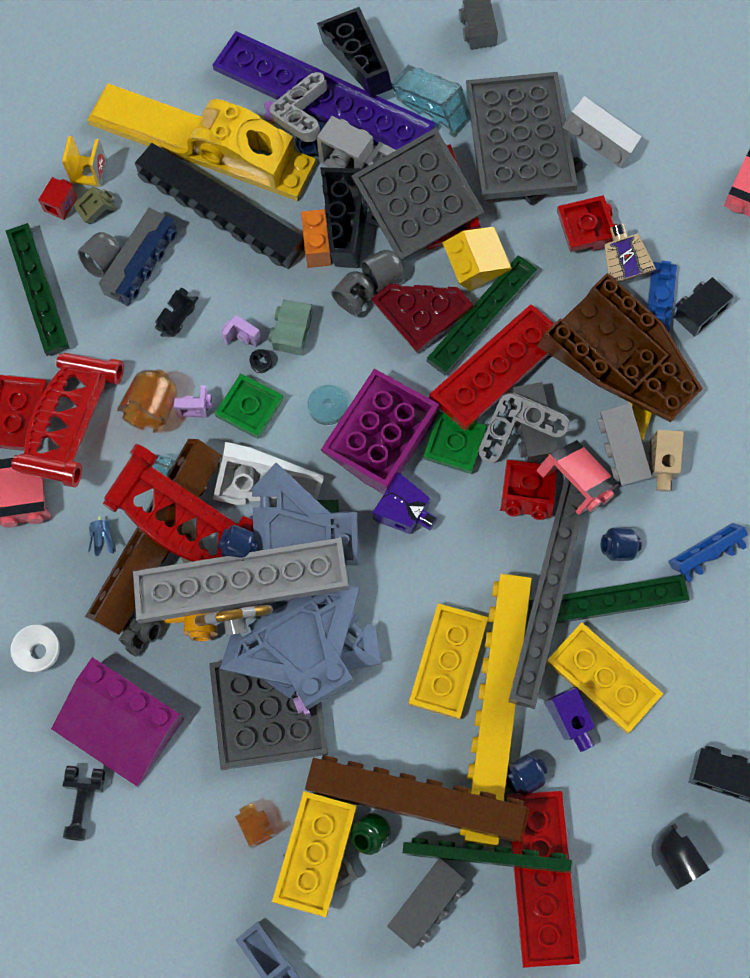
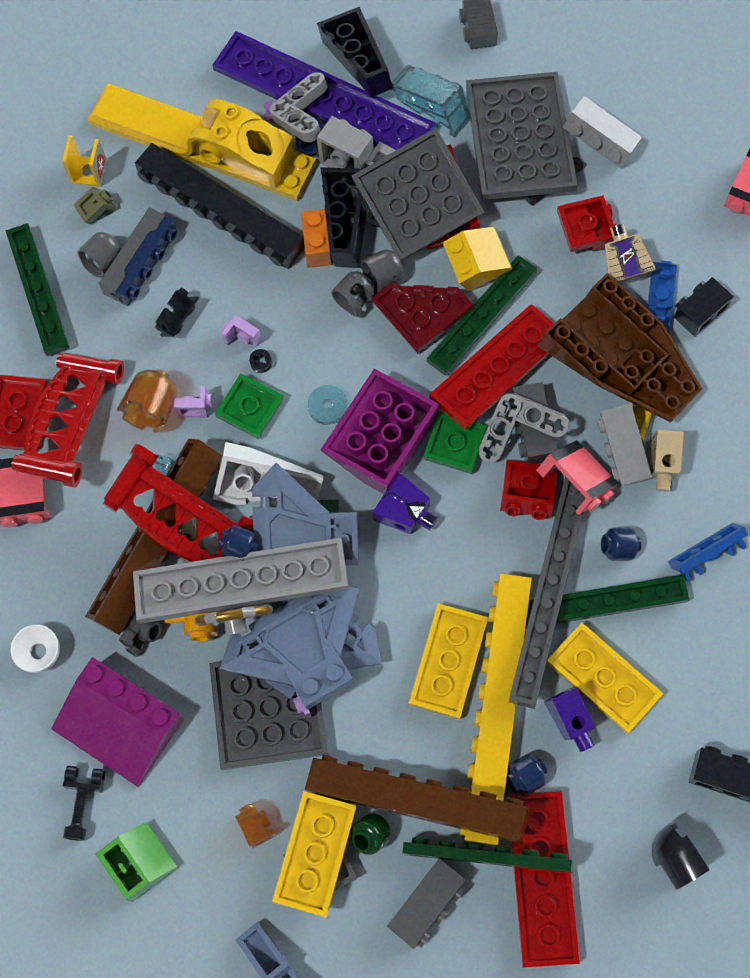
(58, 198): red brick -> none
(97, 530): flat silver piece -> none
(136, 861): none -> bright green slope
(291, 327): sand green brick -> none

